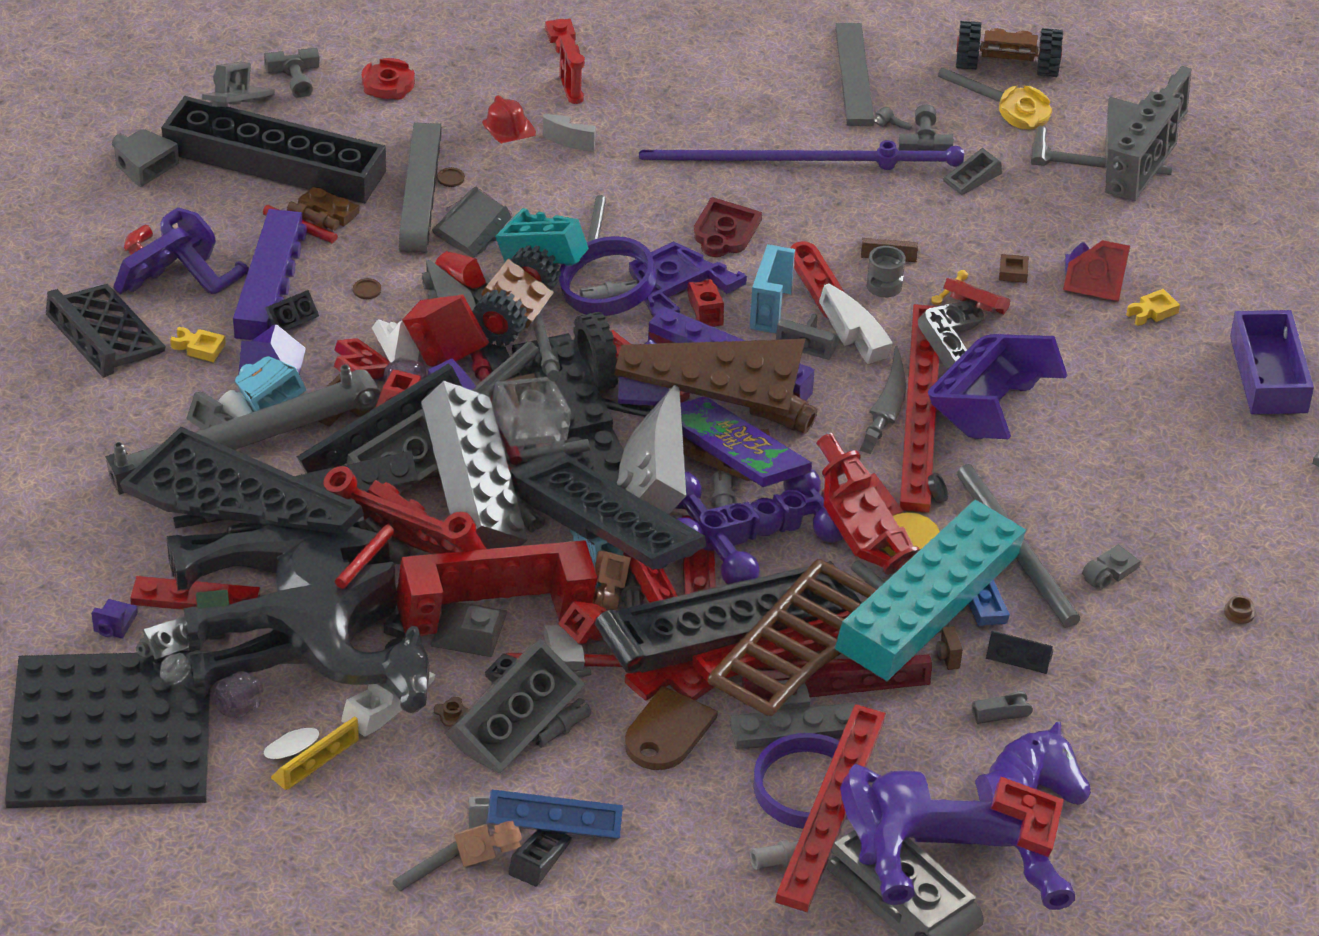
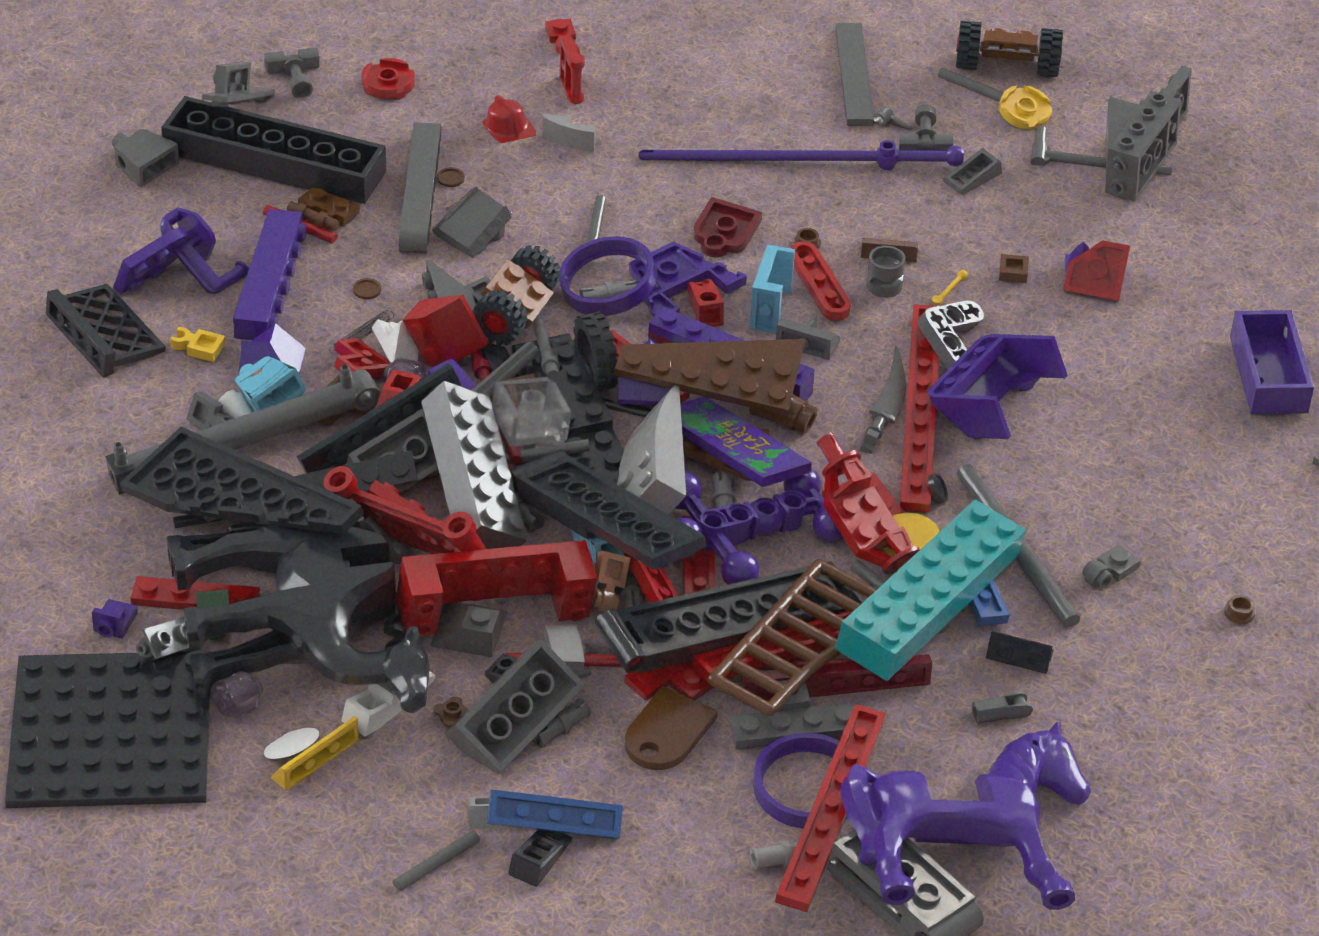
(133, 240): red arm -> none
(175, 668): clear plate -> none
(292, 311): black slope -> none
(364, 556): red bar -> none
(368, 332): none -> black piece
(462, 268): red brick -> none
(478, 845): nougat plate -> none
(559, 236): teal wedge -> none
(583, 625): red leg -> none
(808, 235): none -> reddish brown plate
(855, 324): white slope -> none
(950, 648): reddish brown plate -> none
(985, 300): red plate -> none
(1035, 808): red plate -> none
(1155, 306): yellow plate -> none

